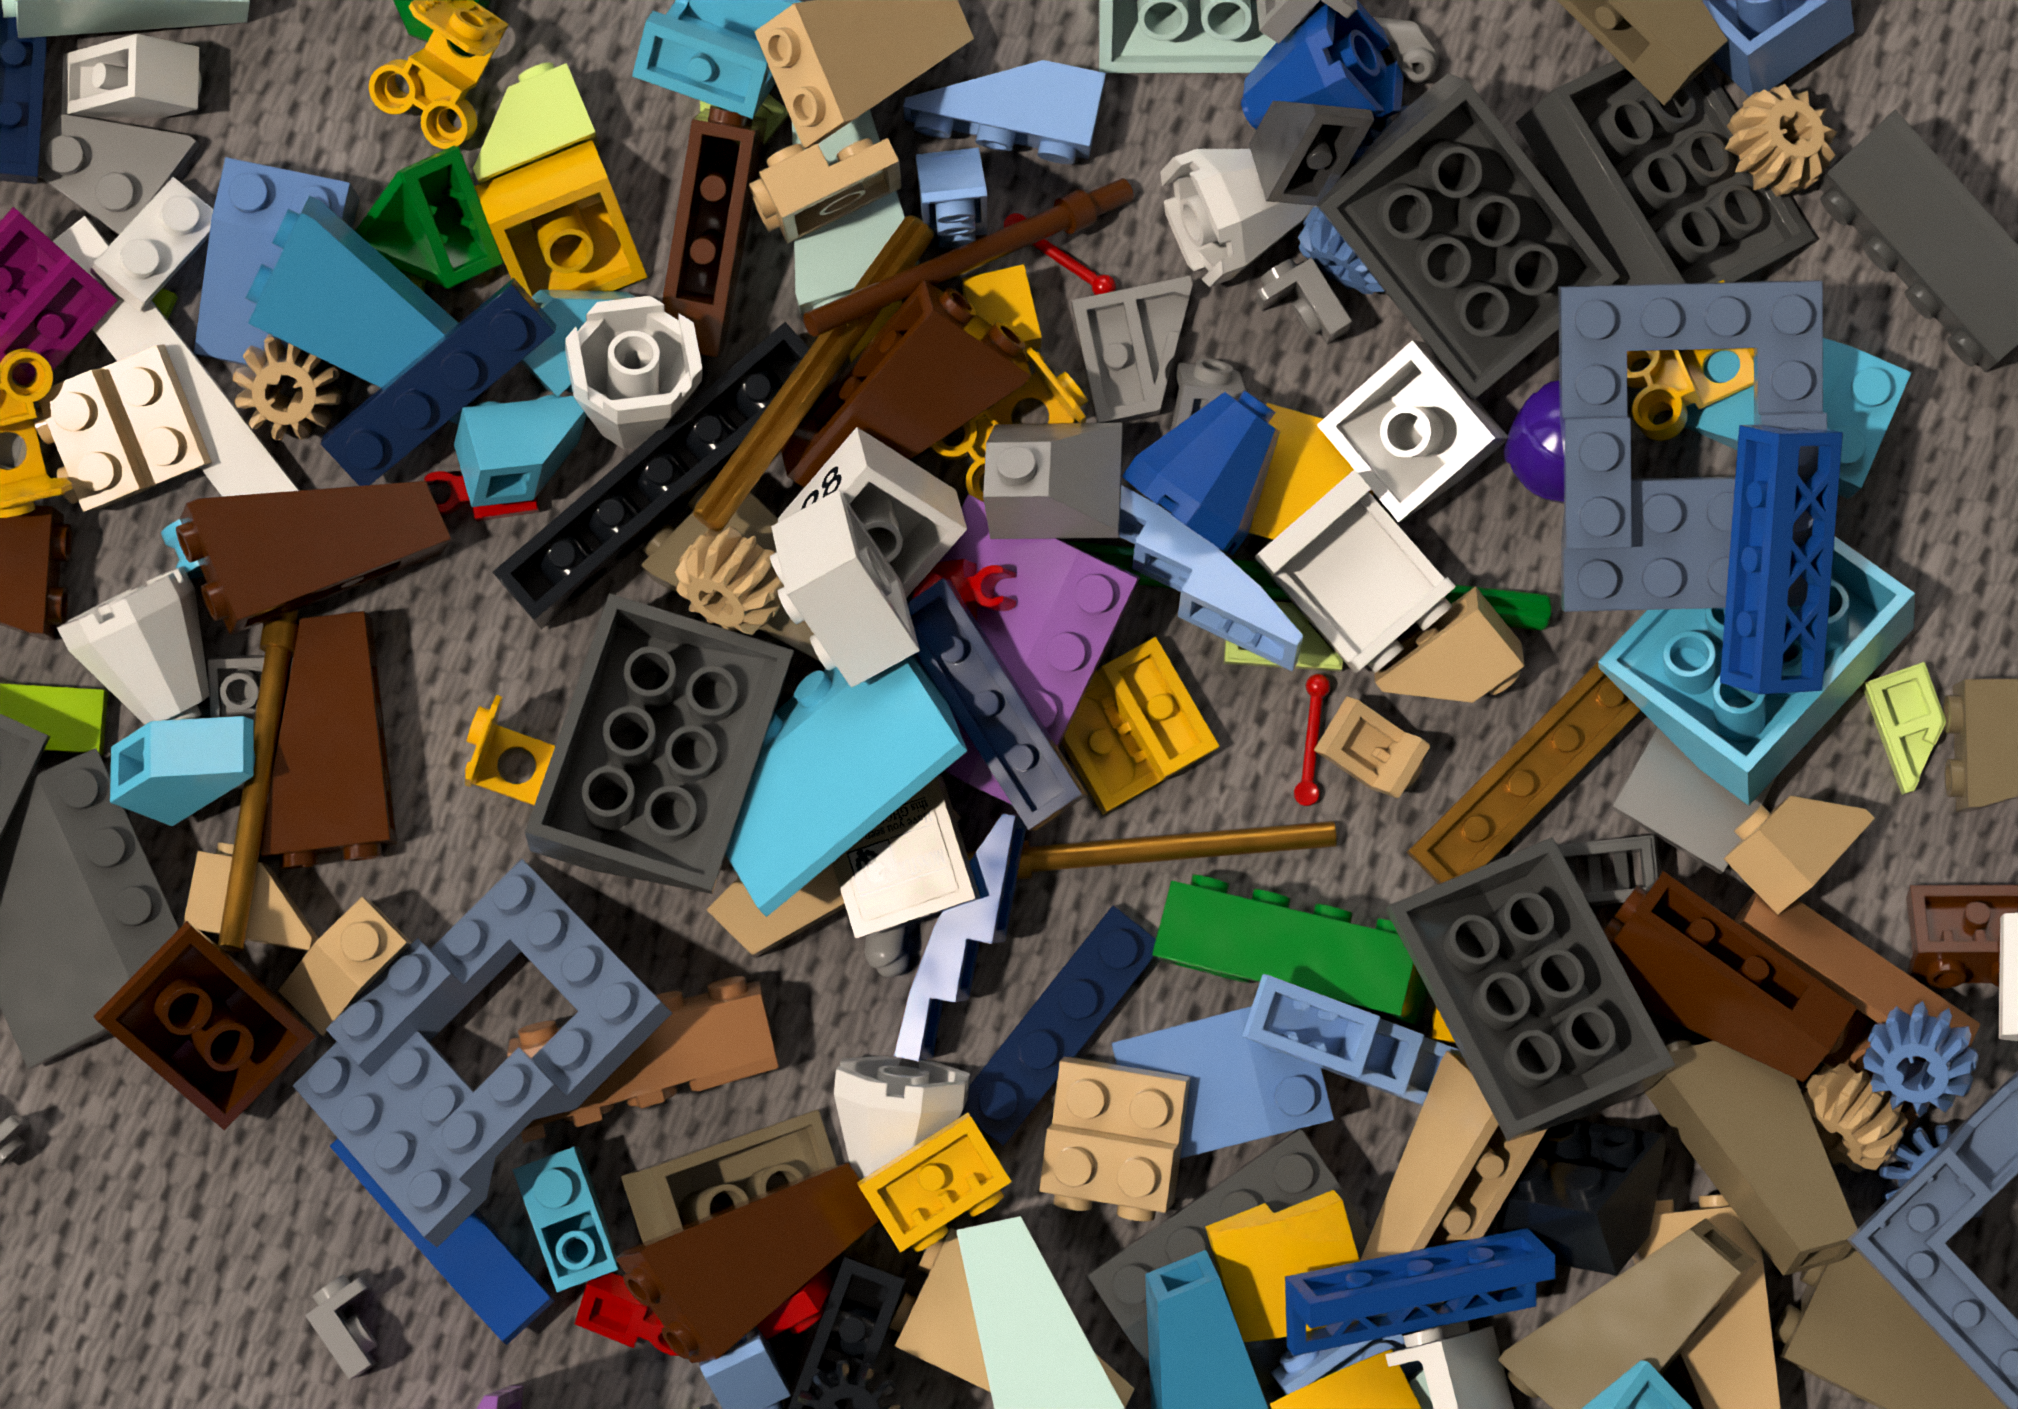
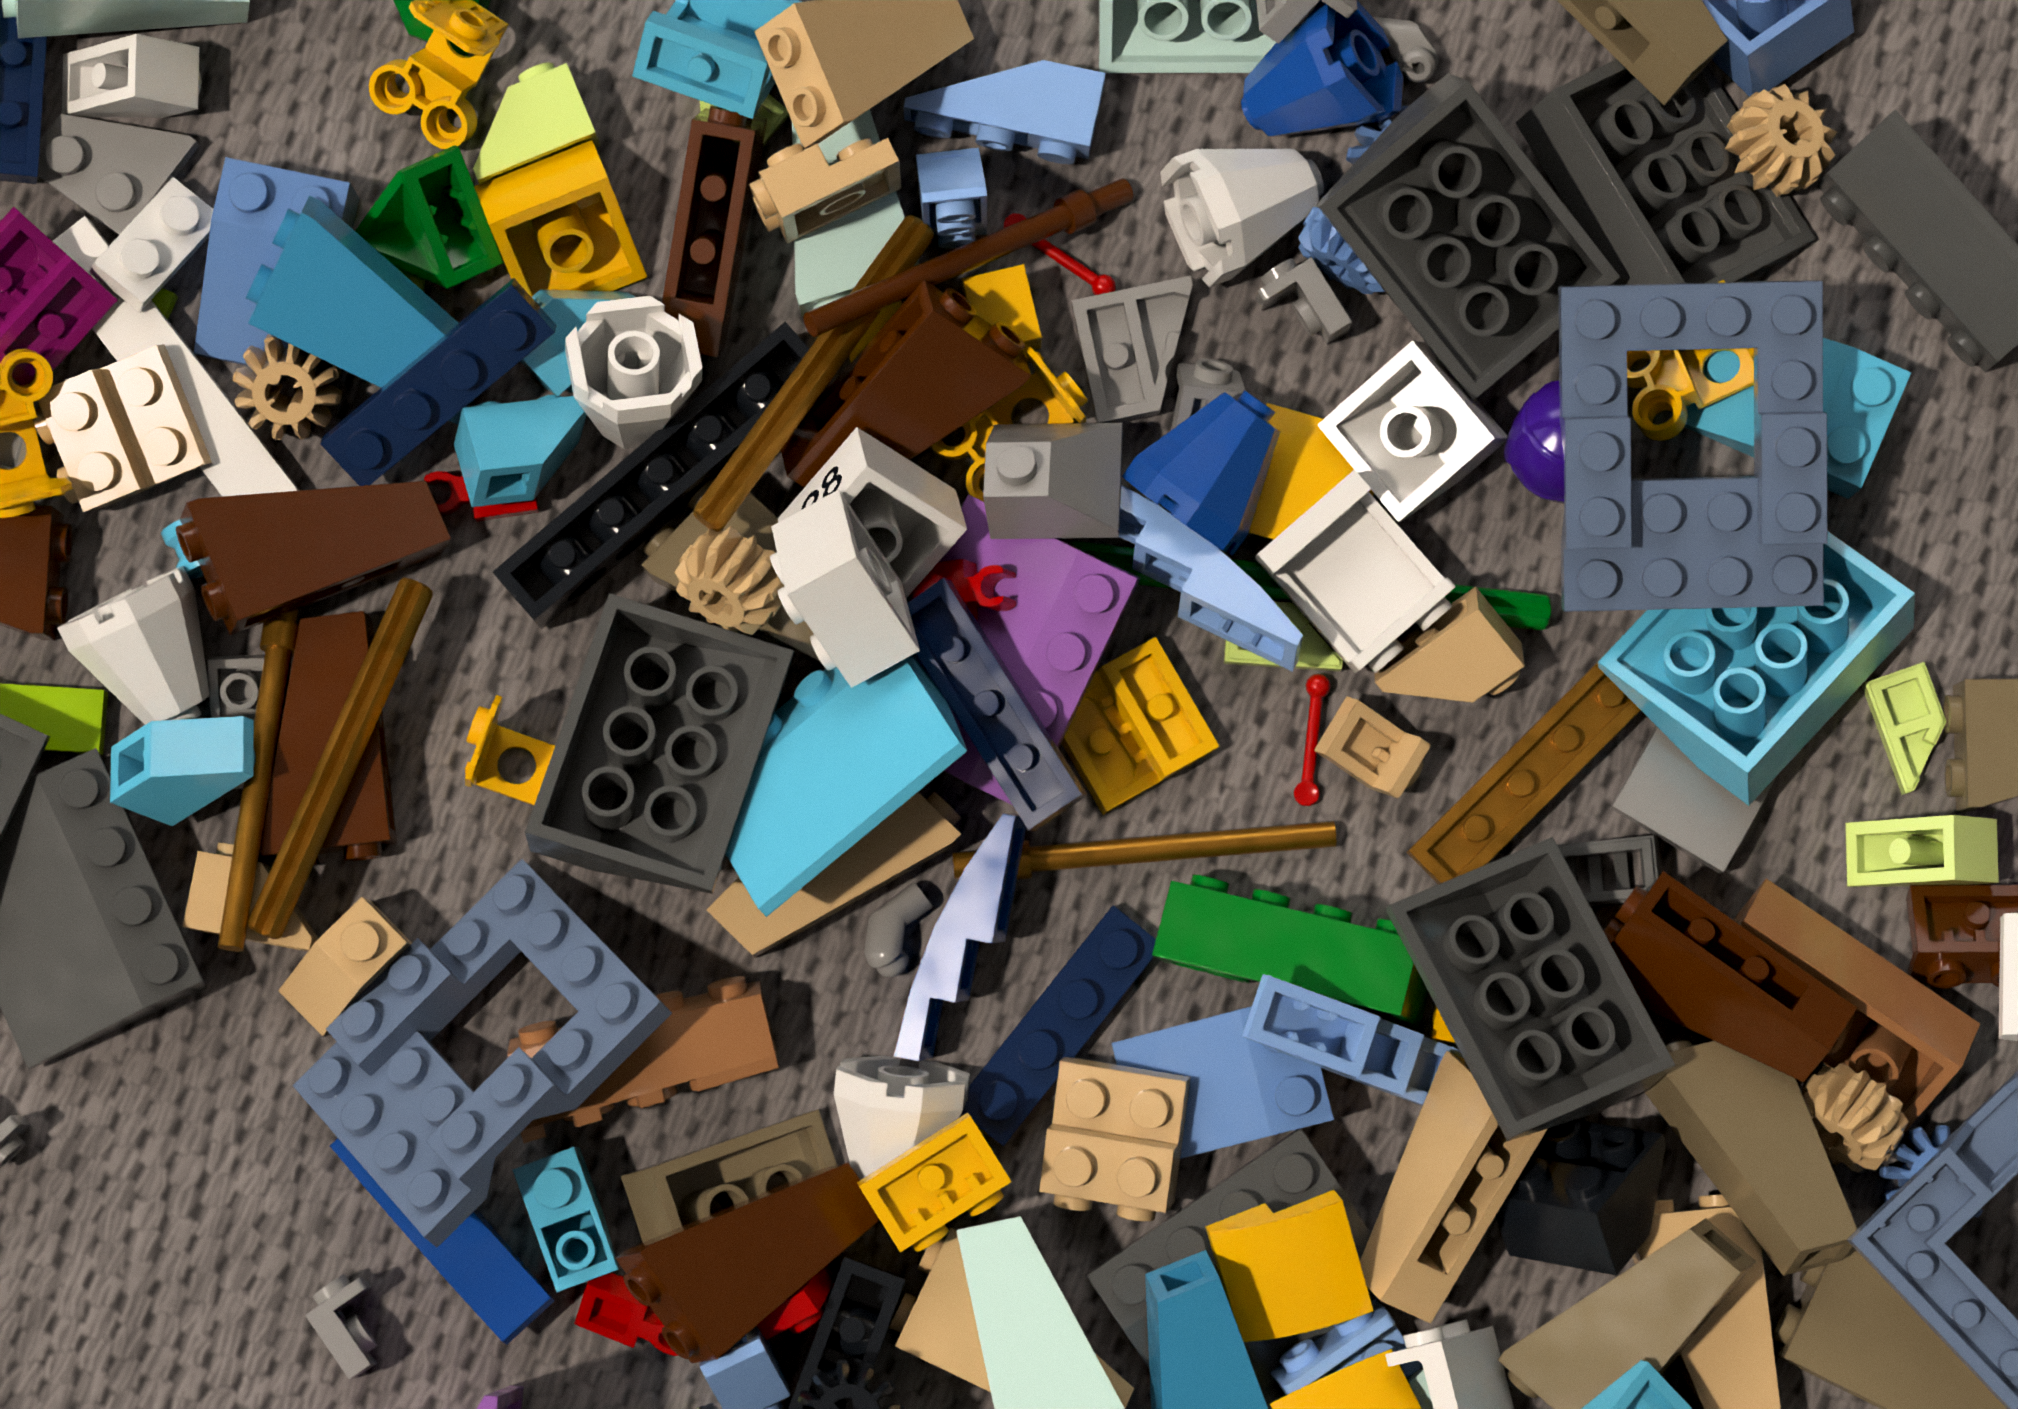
(205, 1025): reddish brown slope -> none
(340, 758): none -> pearl gold axle
(907, 865): tile -> none
(1305, 149): flat silver slope -> none
(1414, 1280): blue fence -> none
(1768, 561): blue fence -> none
(1793, 846): tan slope -> none
(1911, 1080): medium blue gear -> none
(1922, 851): none -> yellowish green slope

